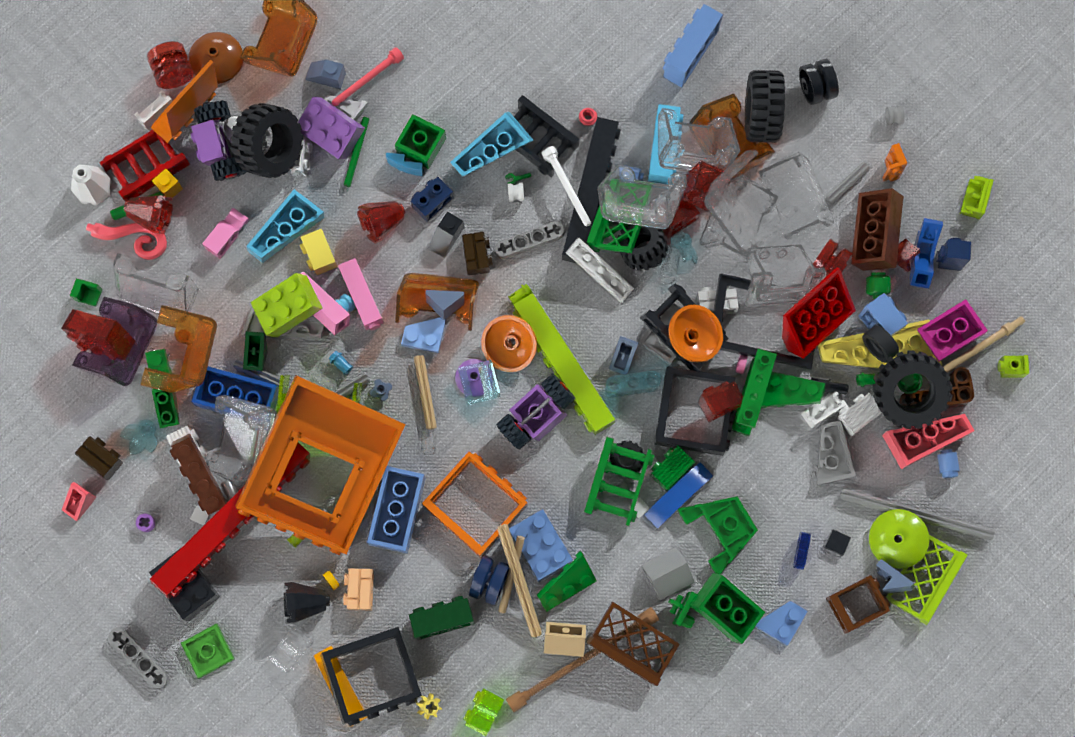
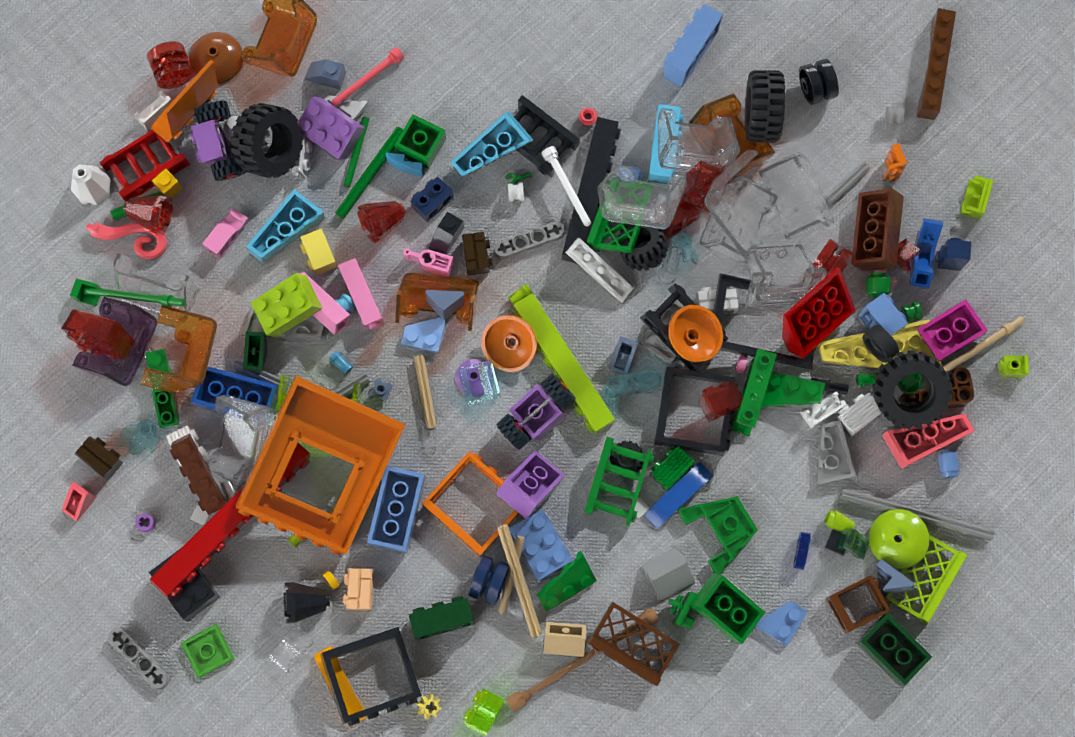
(165, 300): none -> green bar
(368, 174): none -> green axle
(440, 263): none -> bright pink piece
(530, 484): none -> medium lavender brick
(838, 521): none -> lime cone
(853, 542): none -> clear green slope
(894, 649): none -> dark green brick
(912, 312): none -> green wheel
(934, 81): none -> reddish brown arch

